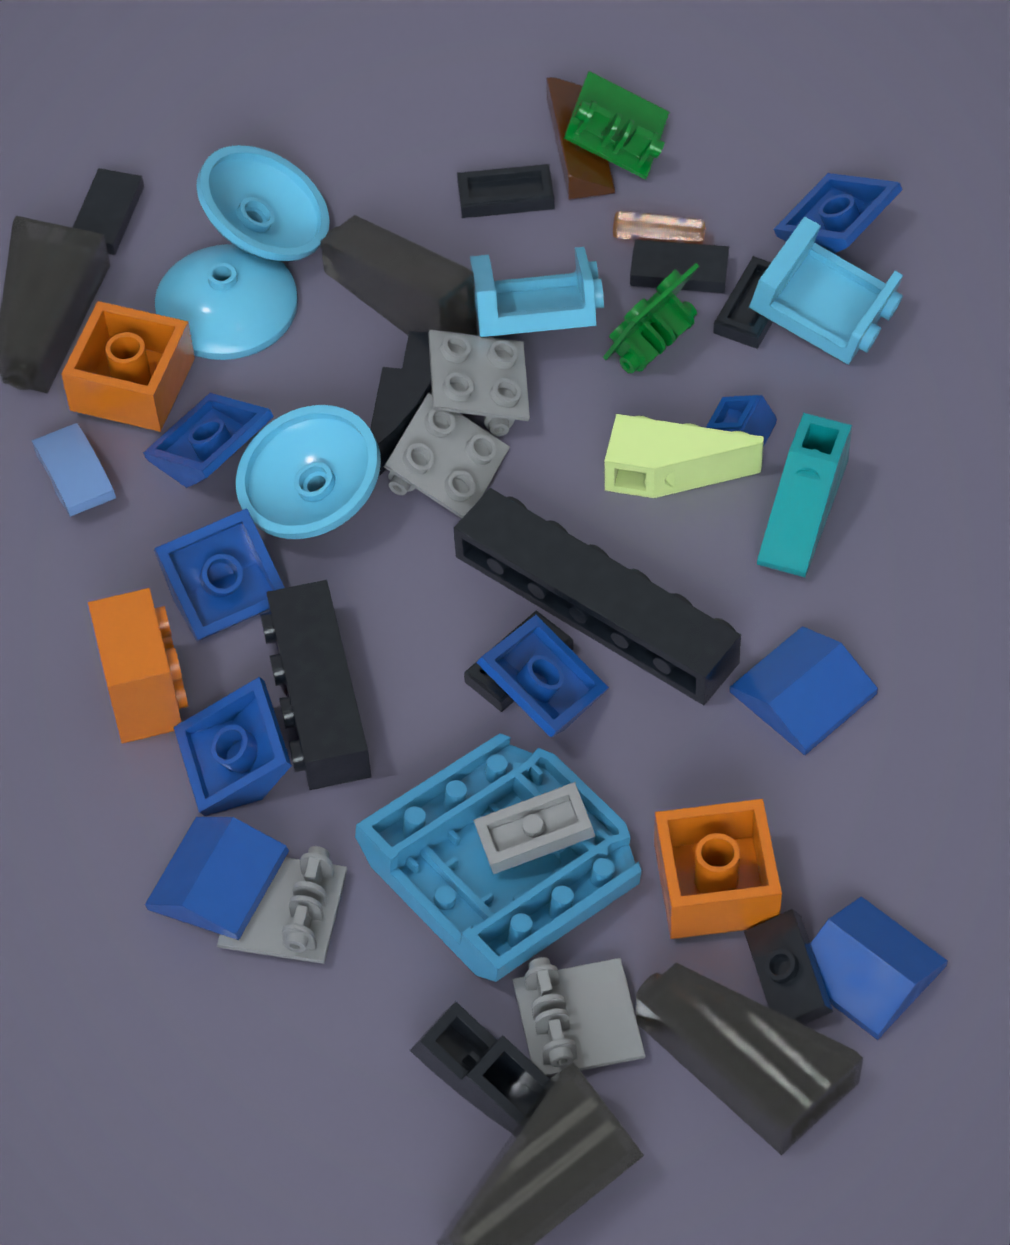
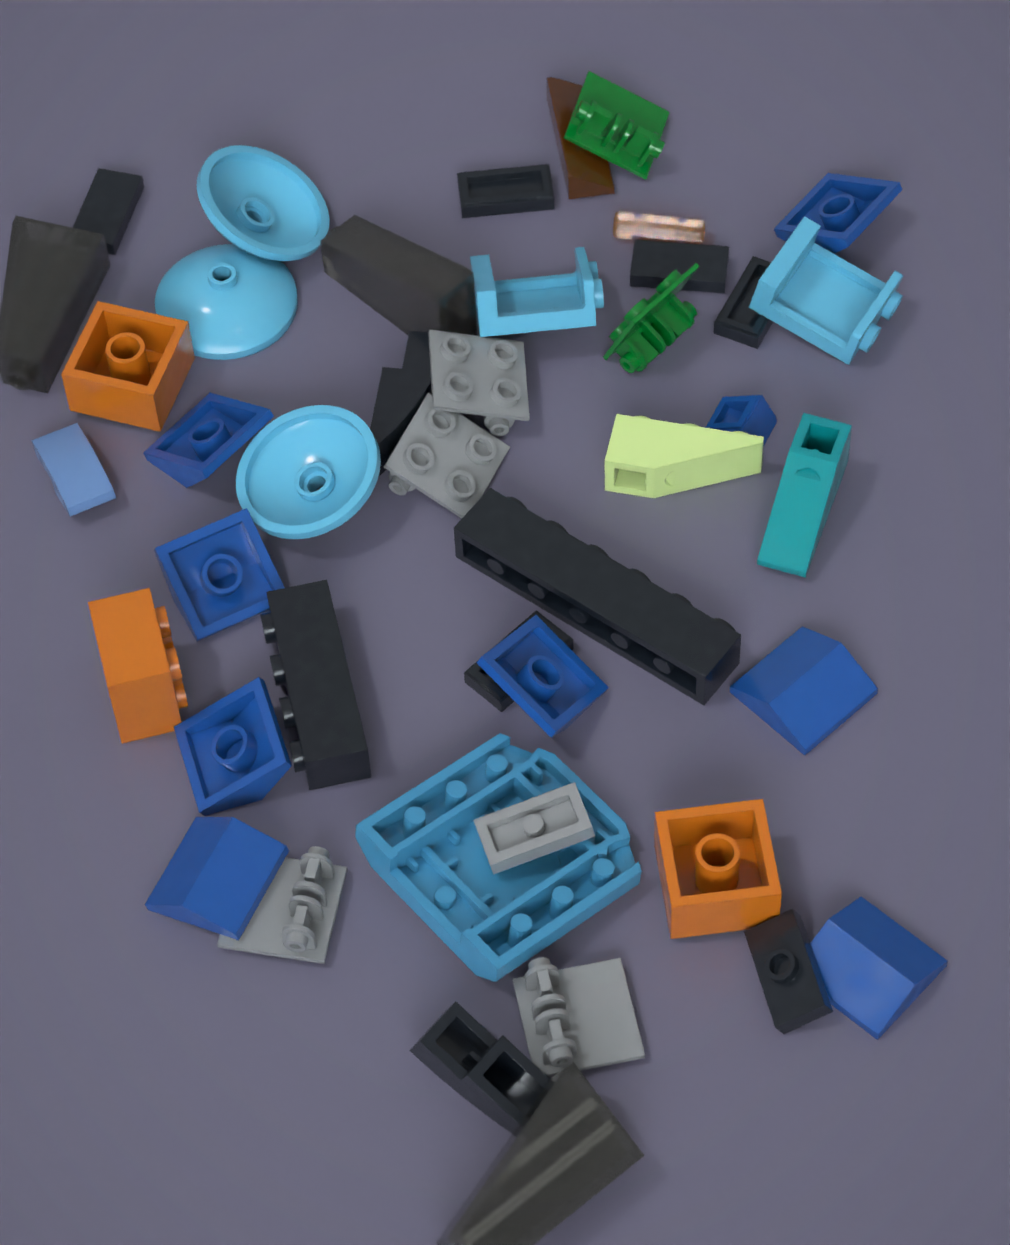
(746, 1054): clear smoke slope -> none

